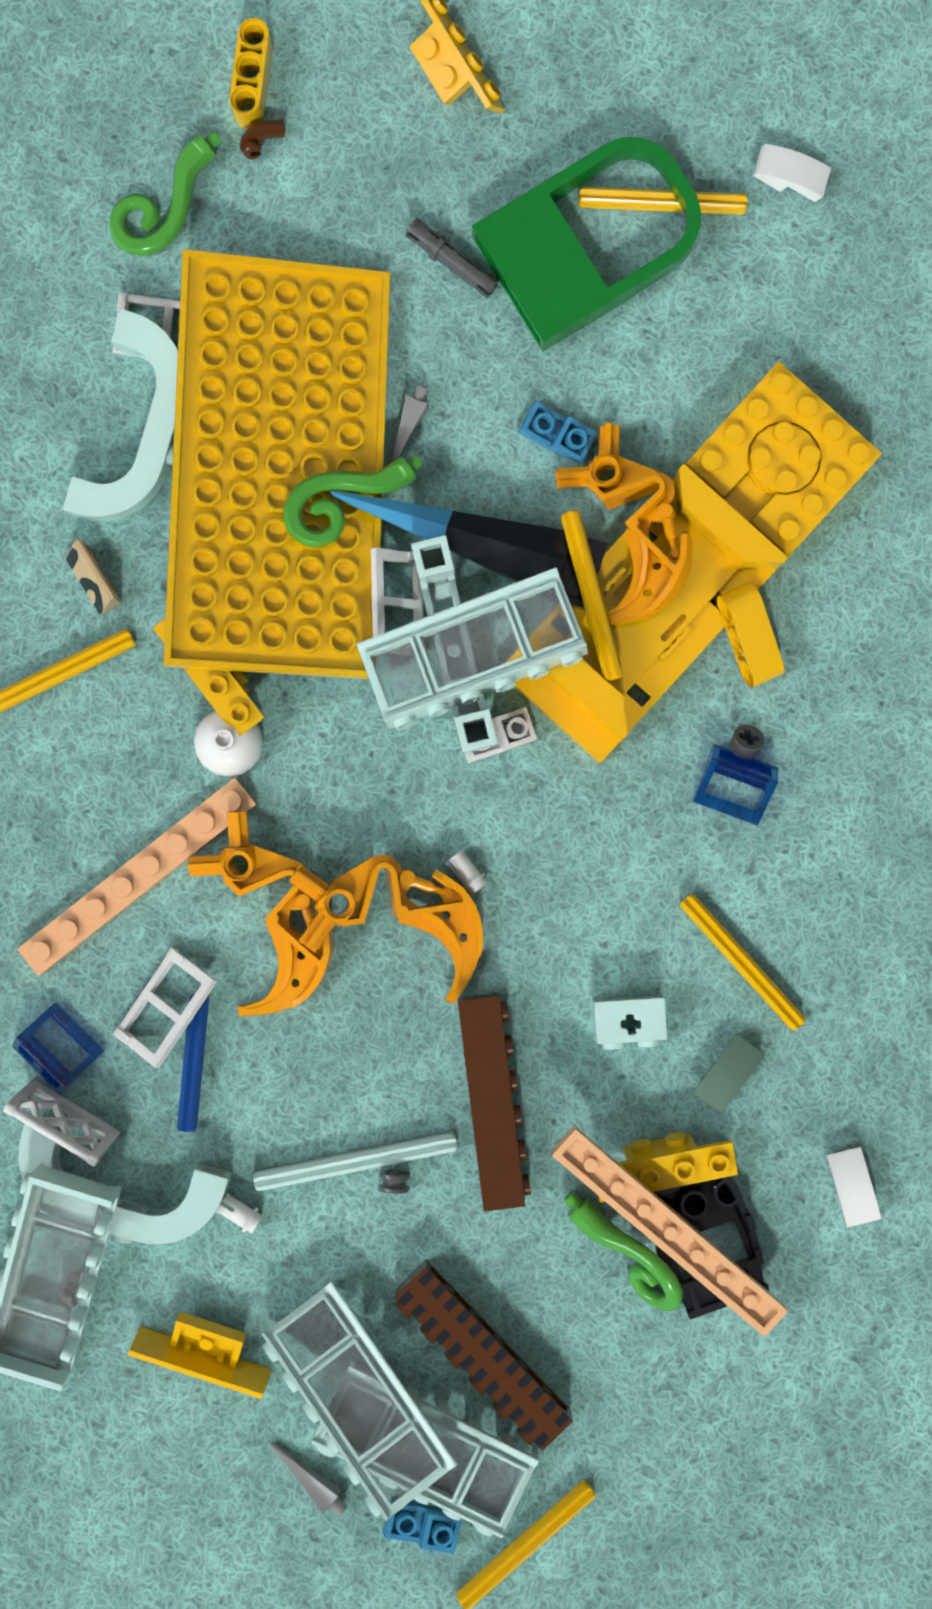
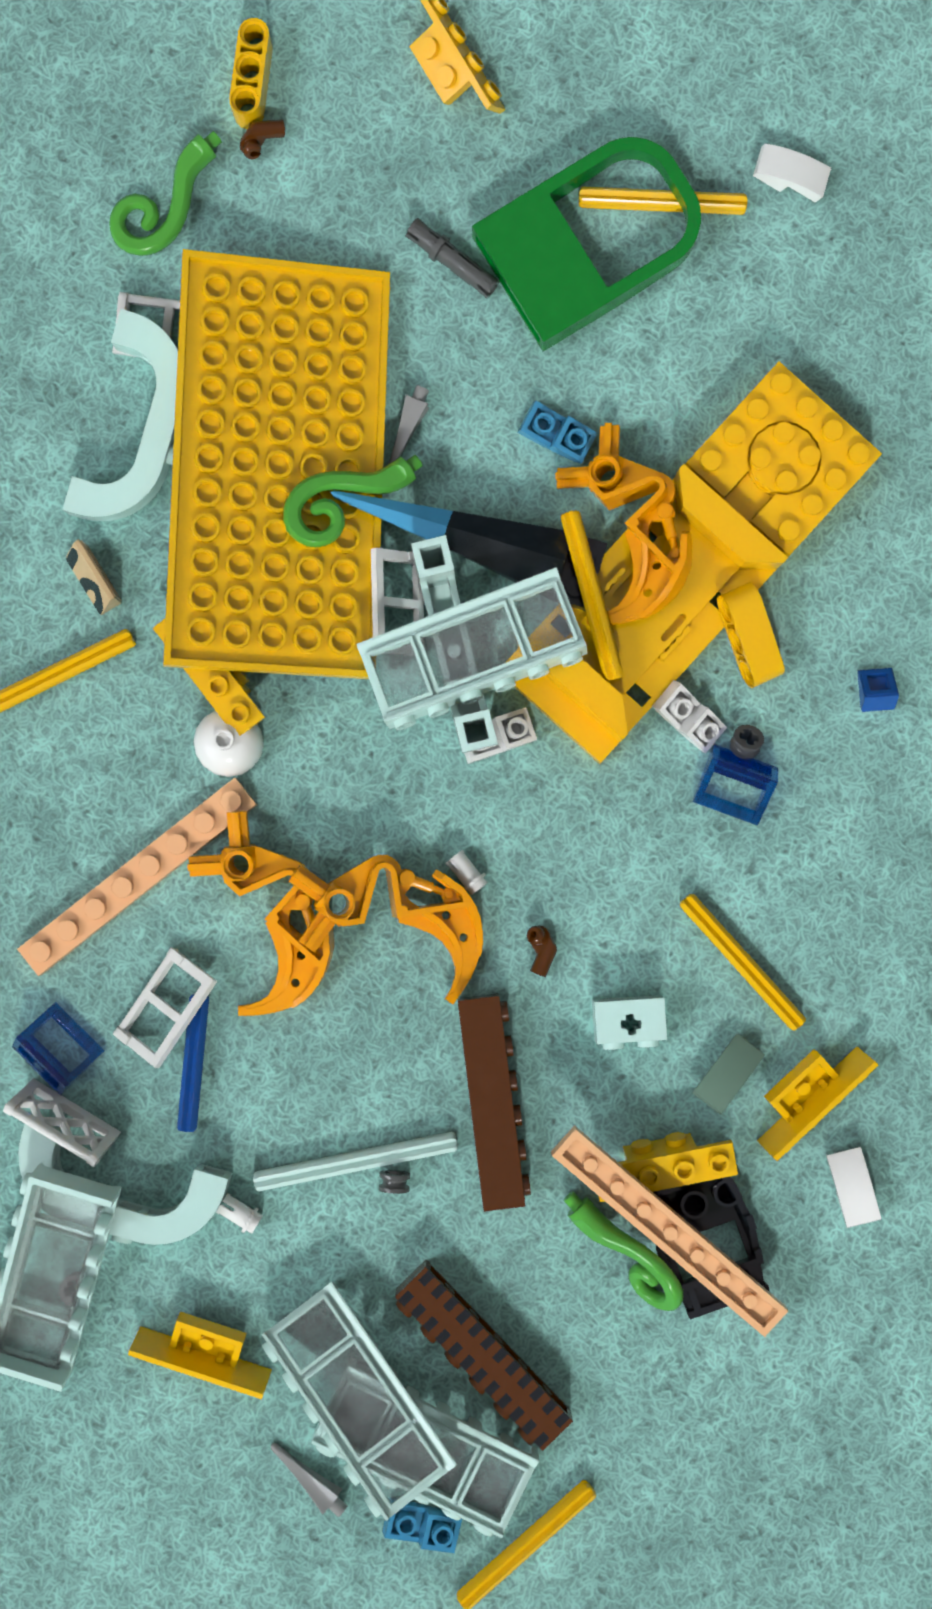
(544, 947): none -> reddish brown arm
(689, 717): none -> white slope
(810, 1095): none -> yellow bracket
(877, 689): none -> blue slope

